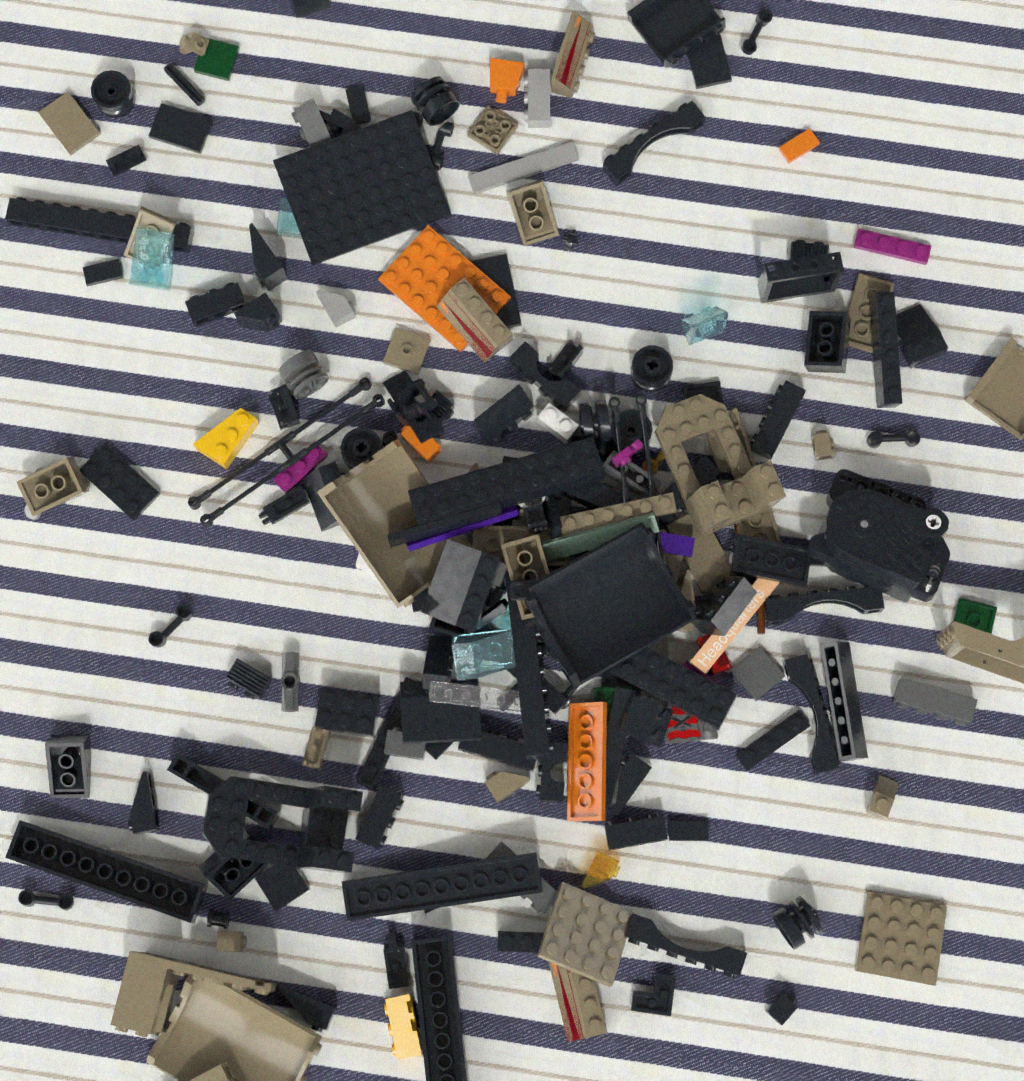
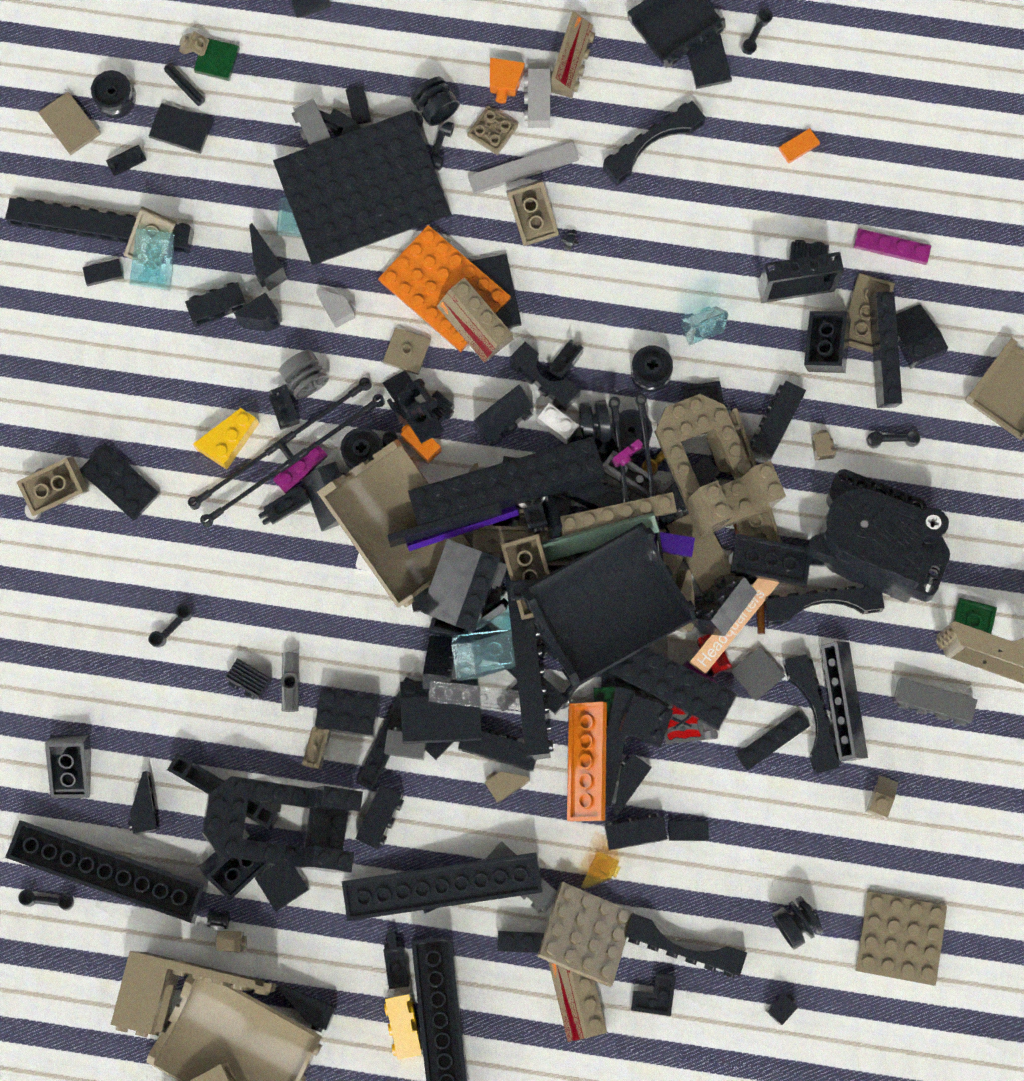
(550, 789): black arch -> none

